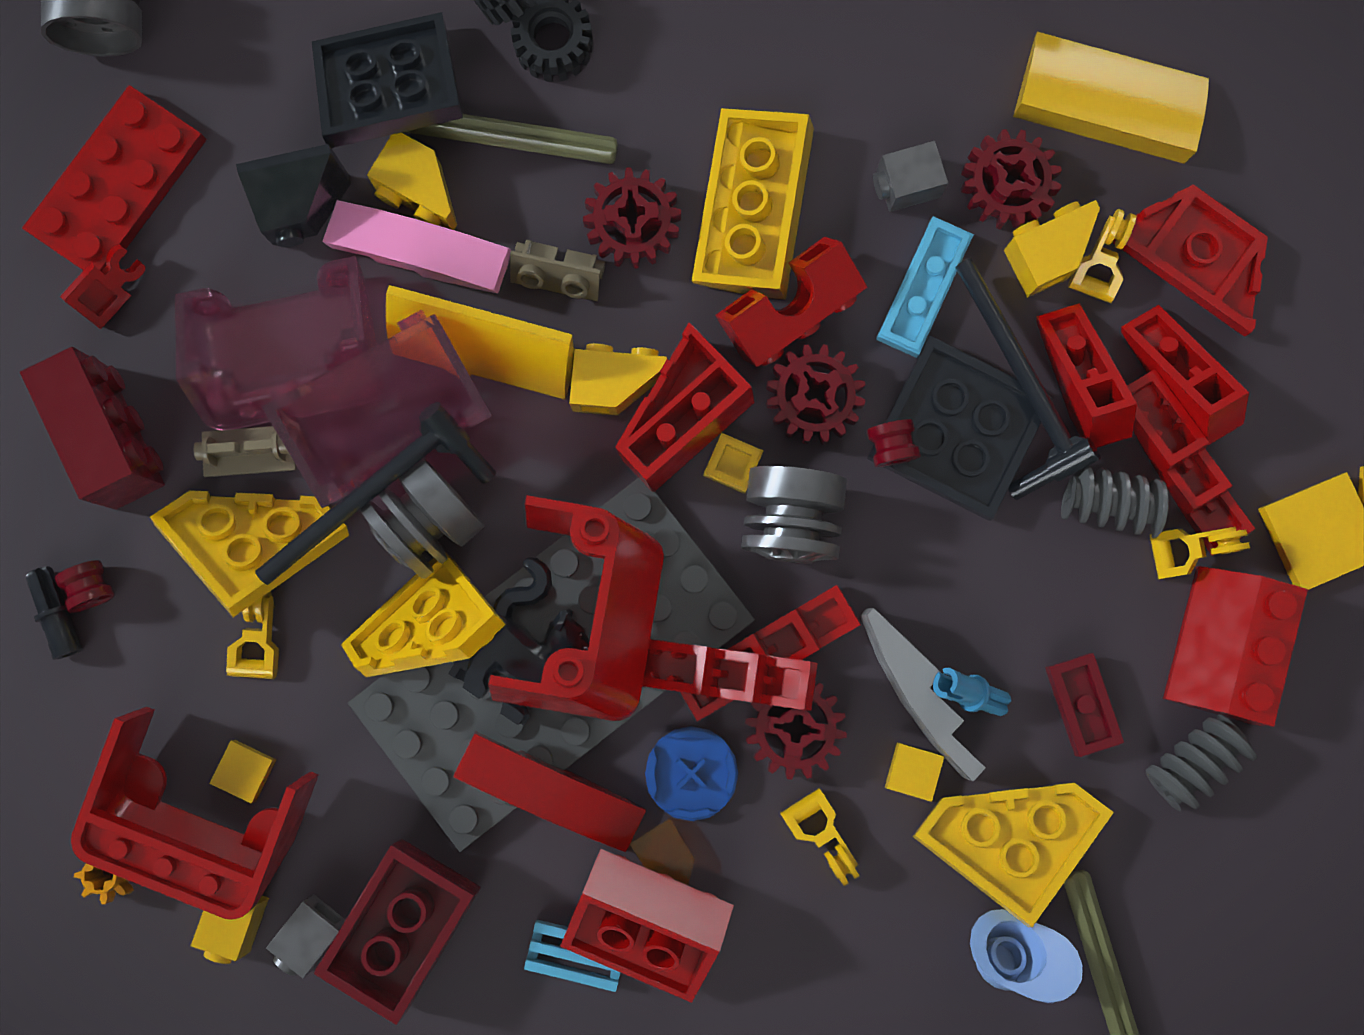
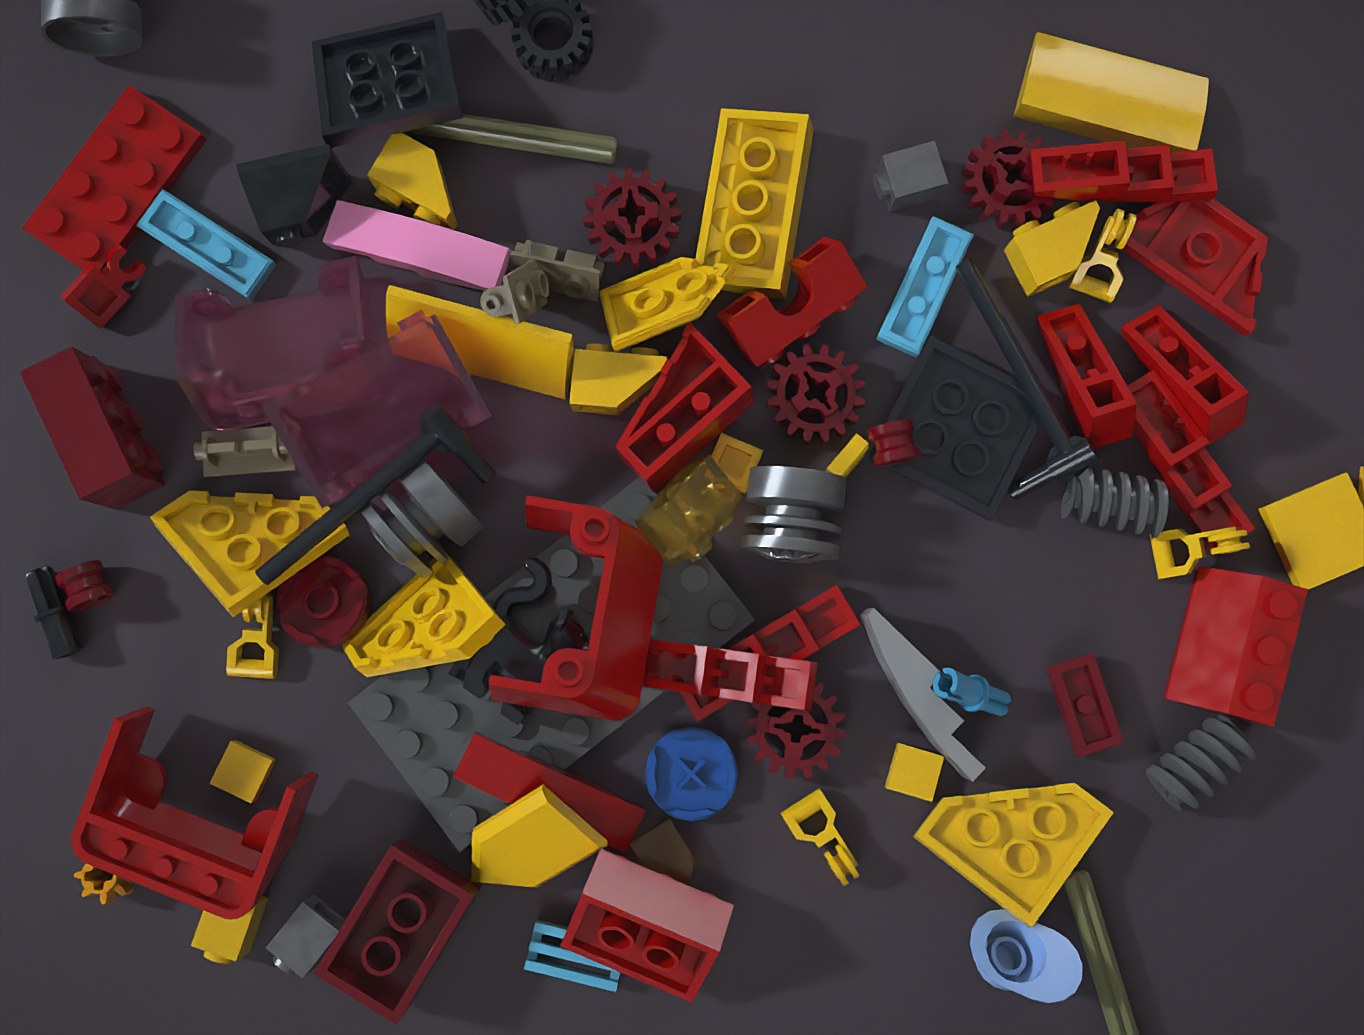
(206, 244): none -> medium azure tile
(324, 603): none -> dark red tile
(521, 294): none -> dark tan hinge
(531, 841): none -> yellow tile
(660, 299): none -> yellow tile
(690, 511): none -> clear yellow brick
(849, 456): none -> yellow tile
(1123, 175): none -> red slope

